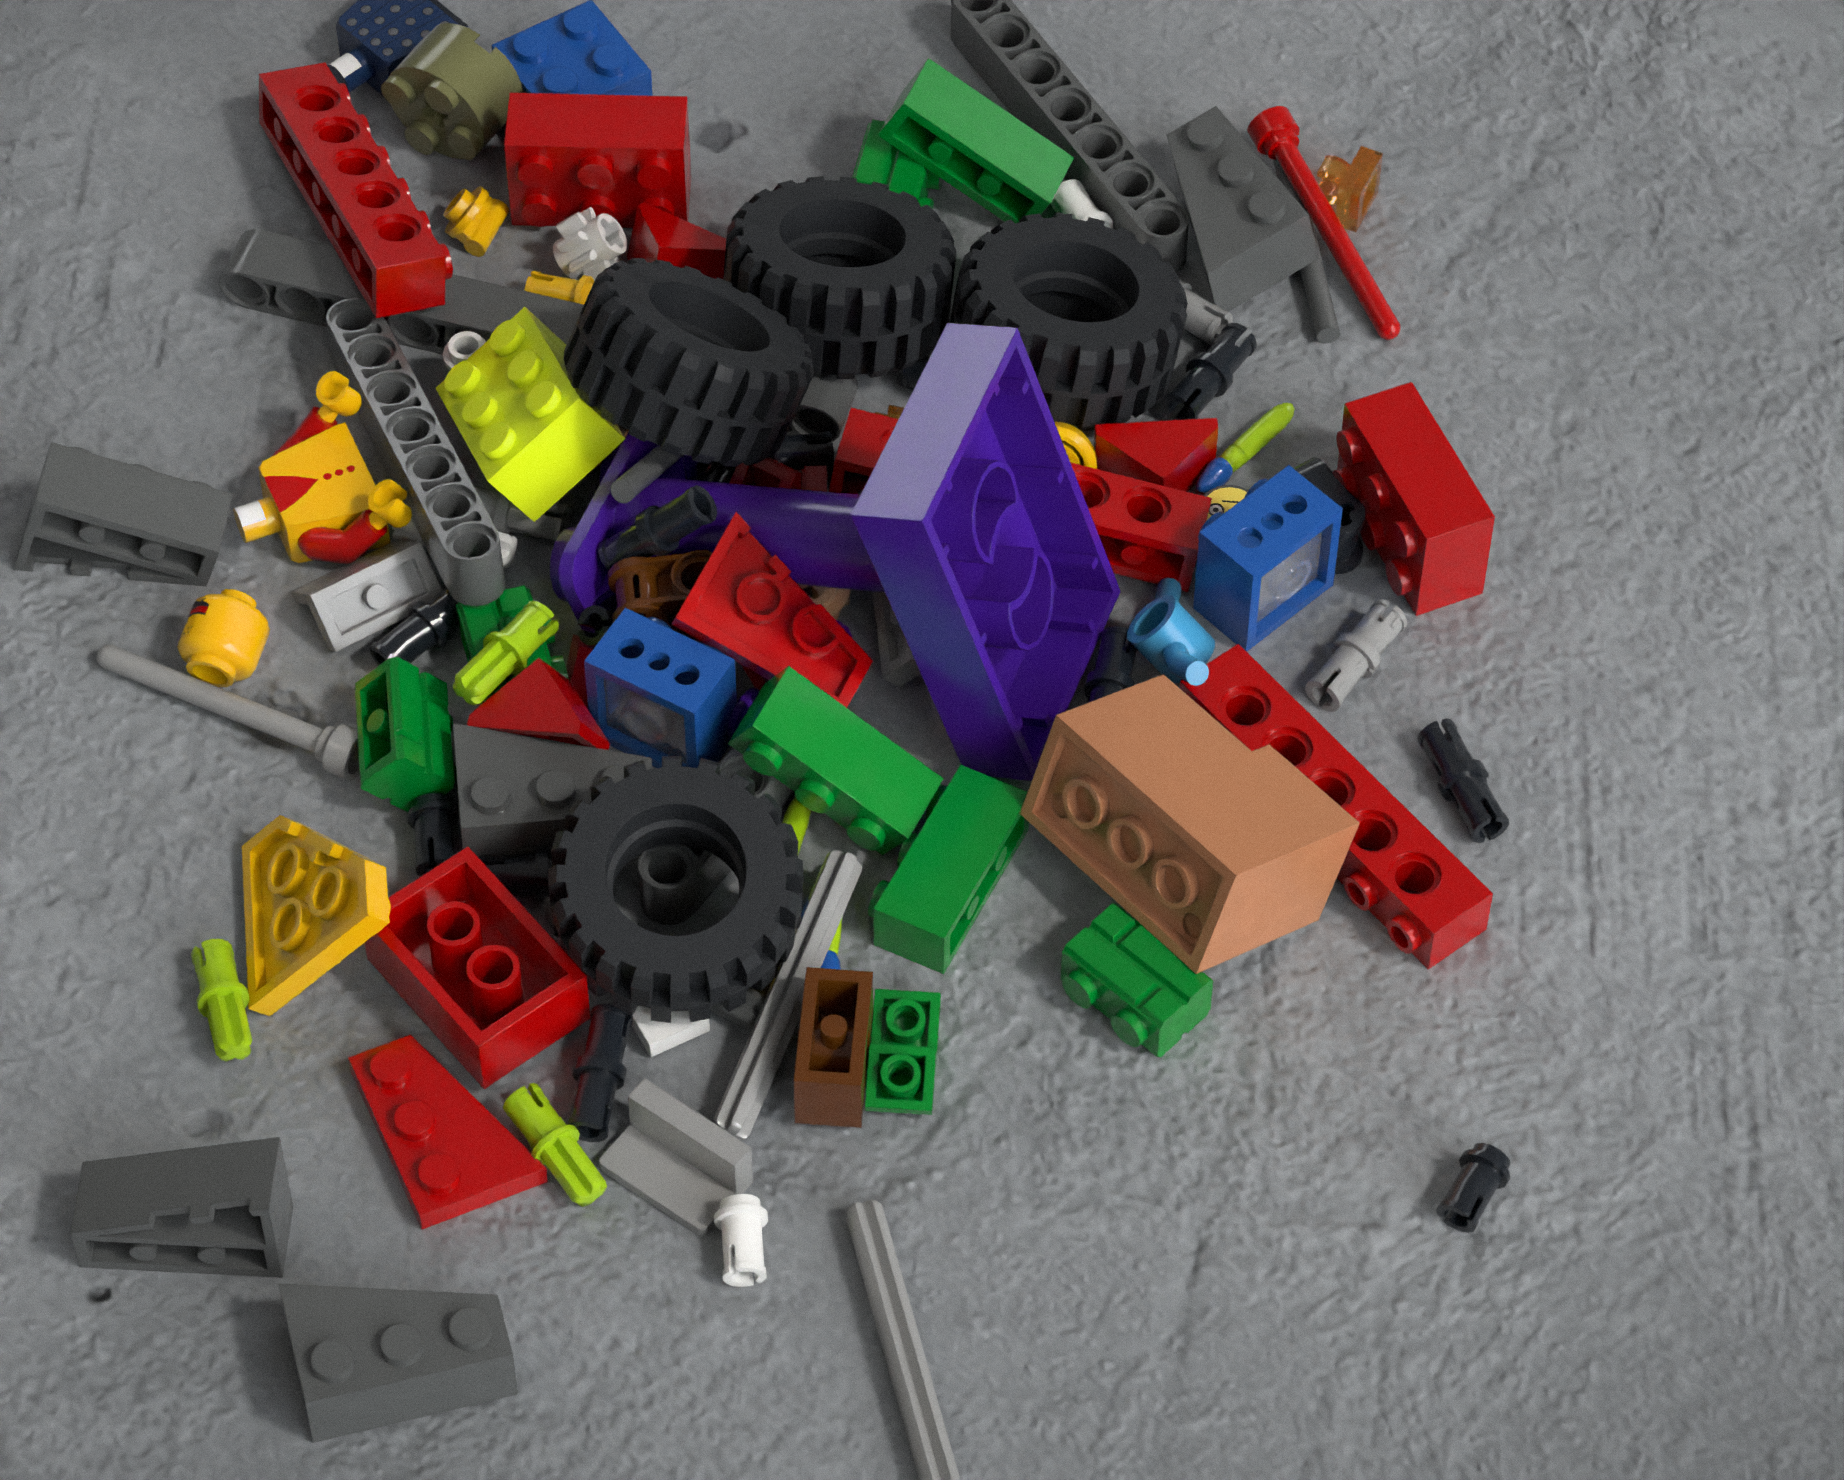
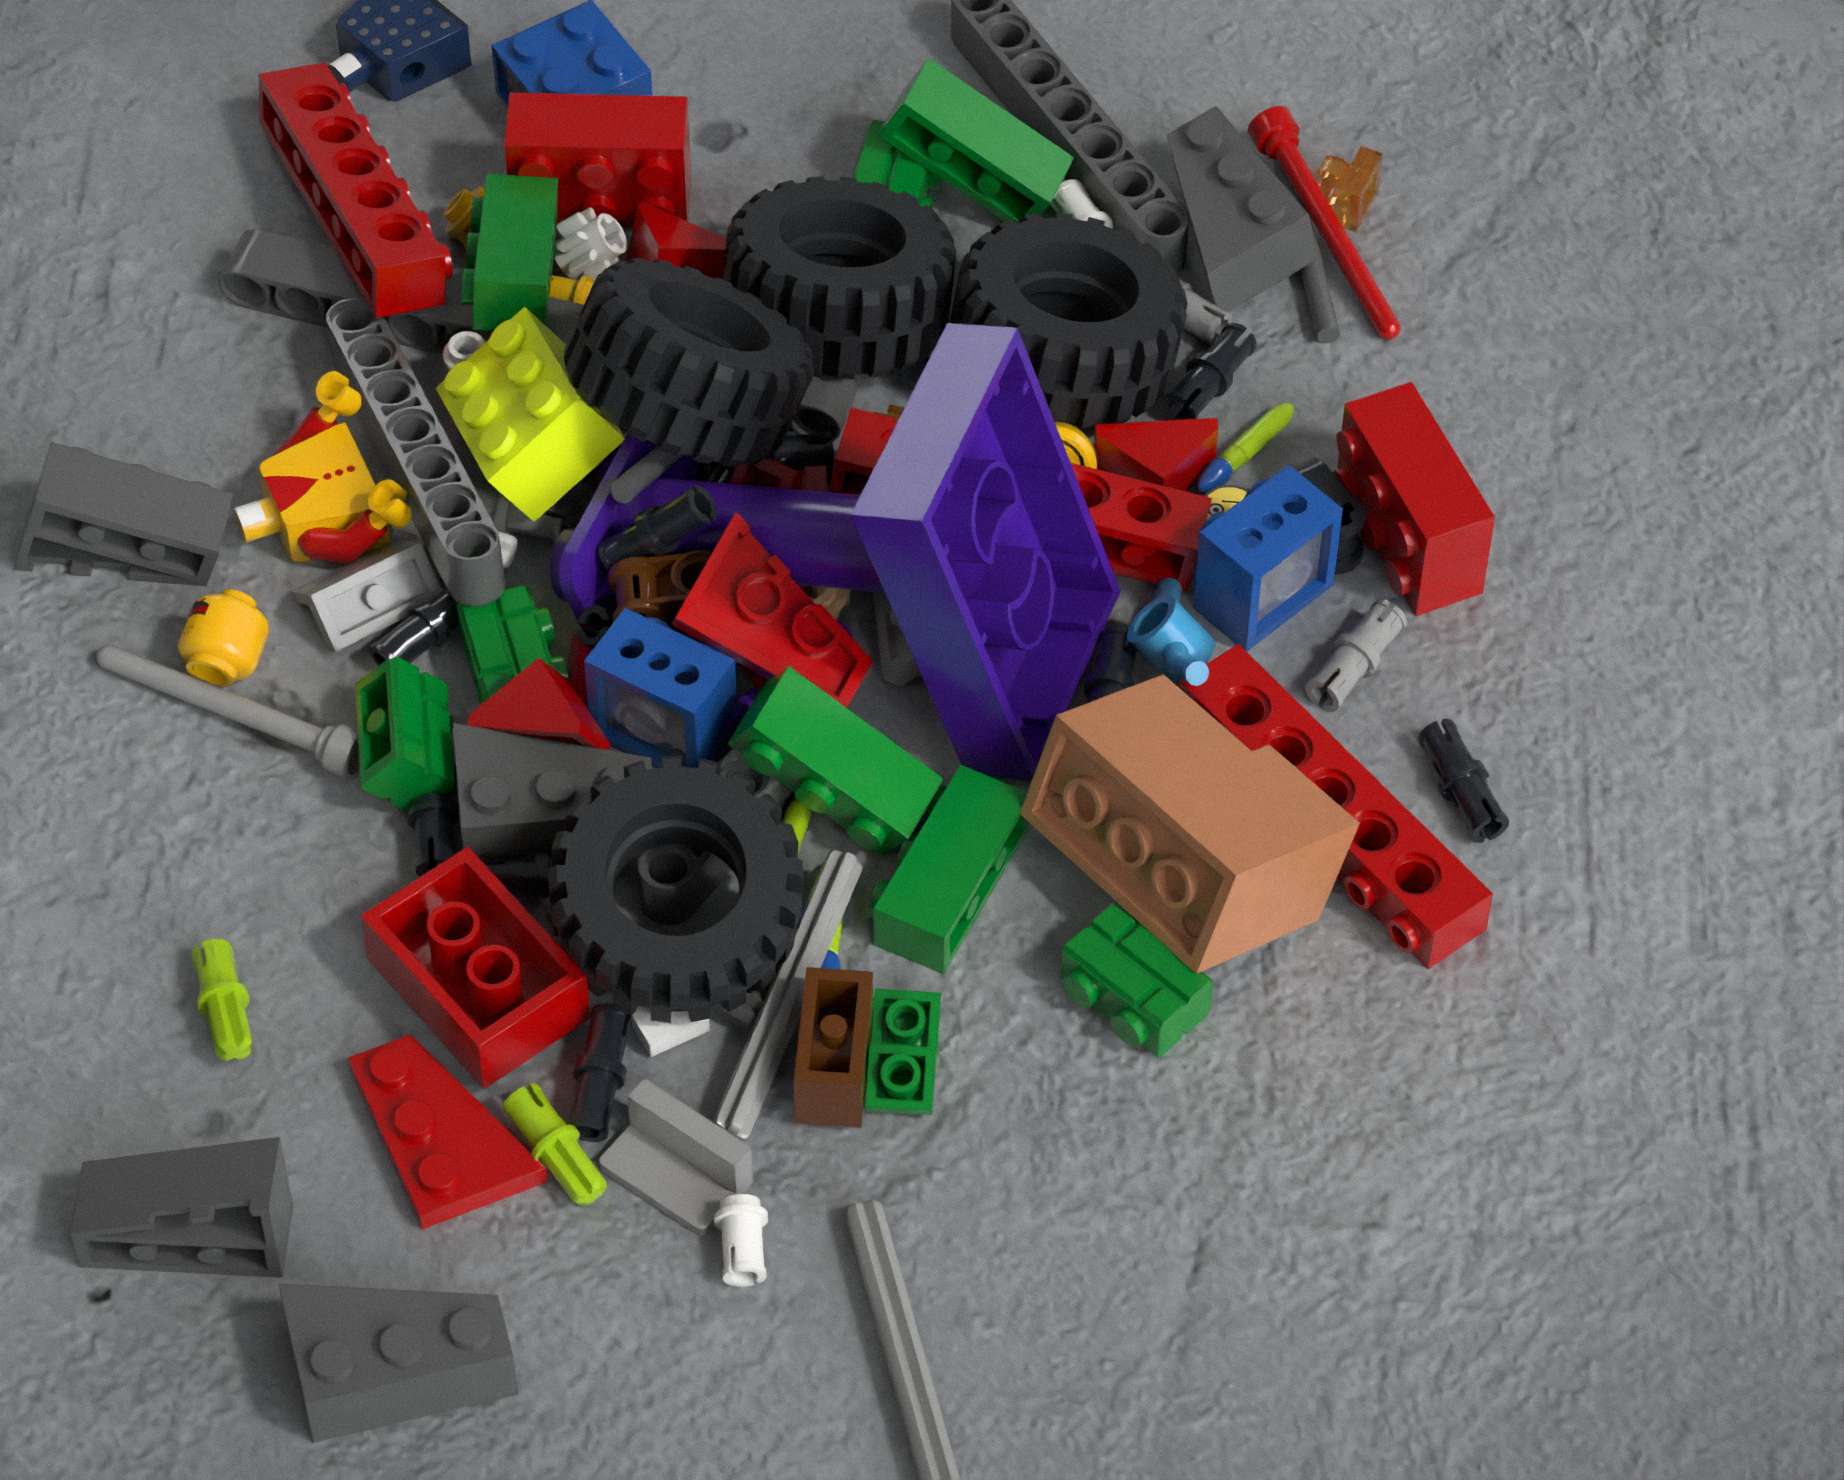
(304, 909): yellow plate -> none
(451, 92): olive brick -> none
(505, 652): lime axle -> none
(510, 249): none -> green brick
(1481, 1174): black pin -> none

